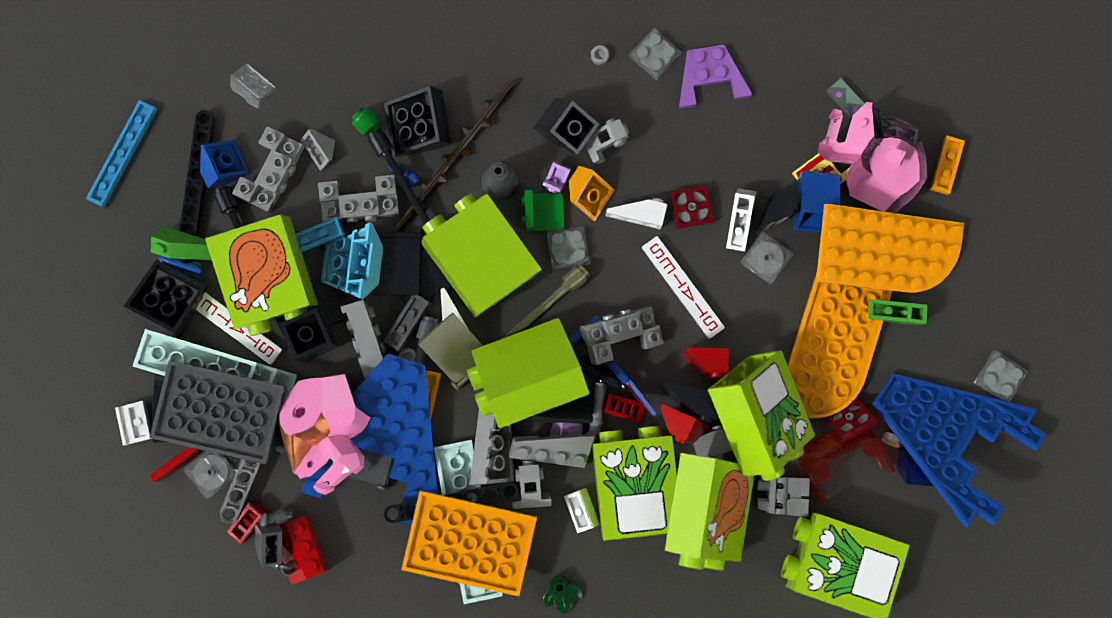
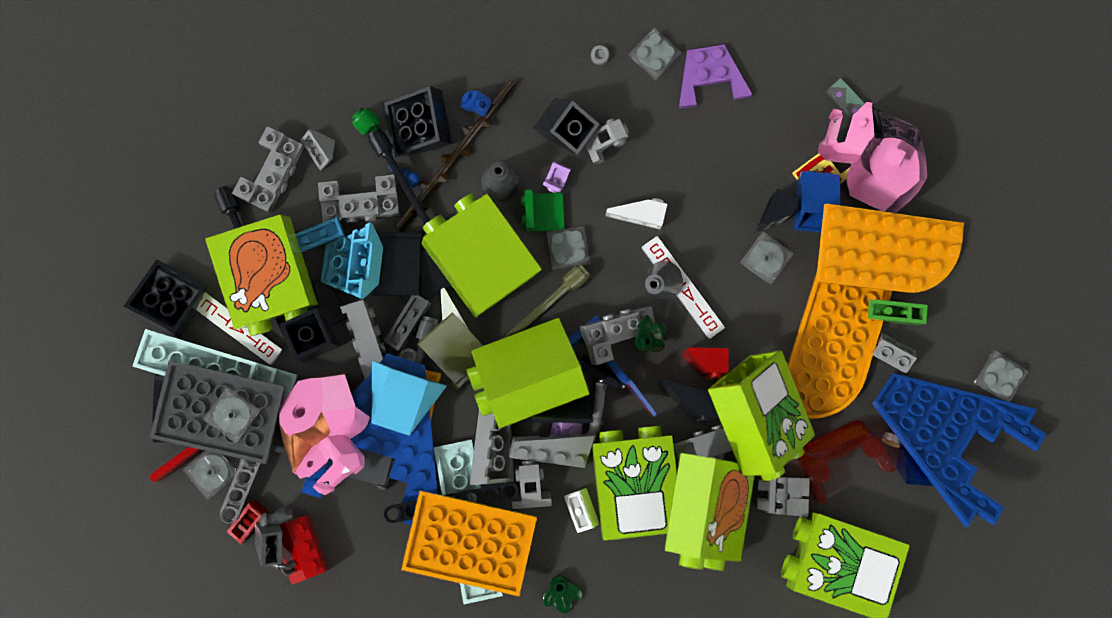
(121, 153): dark azure tile -> none
(133, 422): white plate -> none
(178, 245): bright green slope -> none
(178, 264): blue piece -> none
(191, 183): black beam -> none
(221, 163): blue slope -> none
(232, 414): none -> clear piece
(251, 85): clear bracket -> none
(401, 398): none -> medium azure wedge
(475, 102): none -> blue bracket
(589, 192): light orange slope -> none
(607, 409): red slope -> none
(652, 334): none -> dark green plate
(663, 280): none -> dark grey cone
(683, 426): red slope -> none
(691, 207): dark red piece -> none
(741, 219): white slope -> none
(852, 420): dark red piece -> none
(894, 353): none -> light grey bracket
(947, 165): light orange plate -> none

